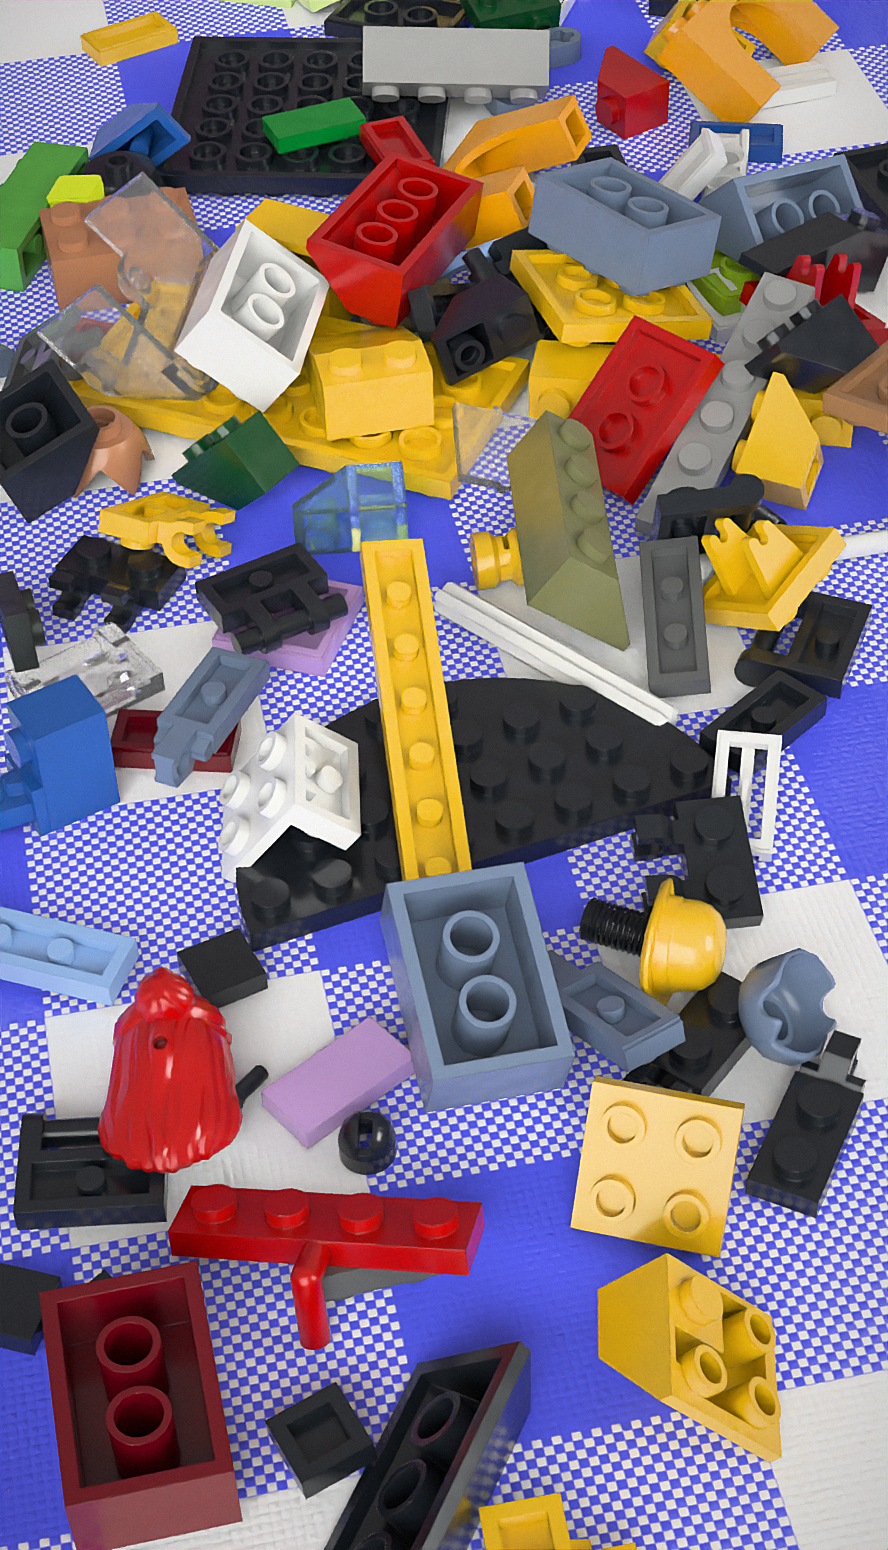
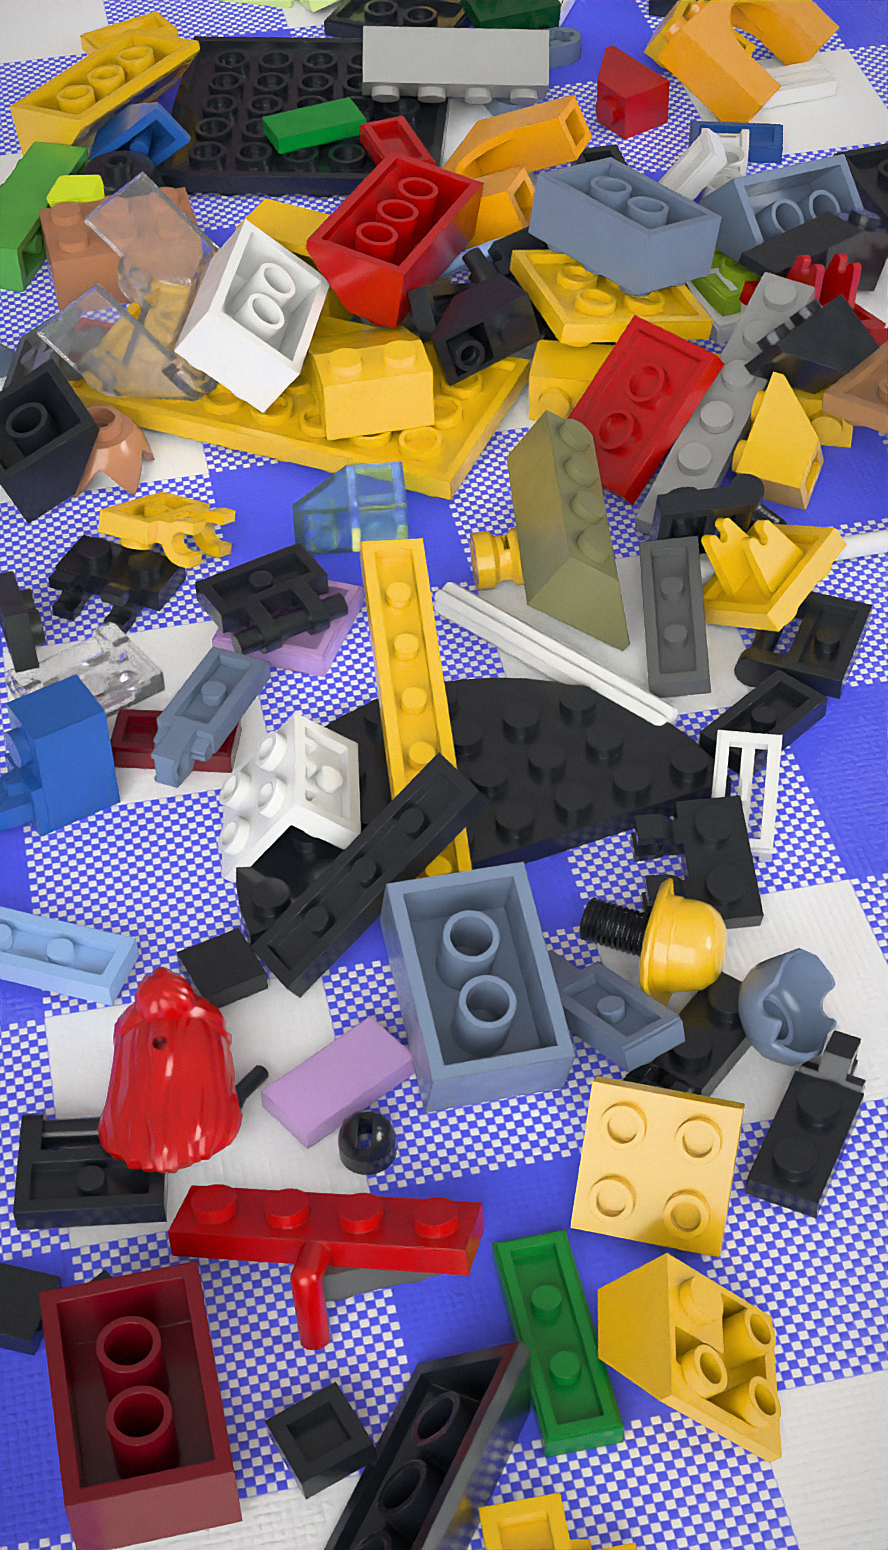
(97, 88): none -> yellow slope
(236, 462): dark green slope -> none
(352, 888): none -> black plate
(483, 443): clear piece -> none
(552, 1319): none -> green tile

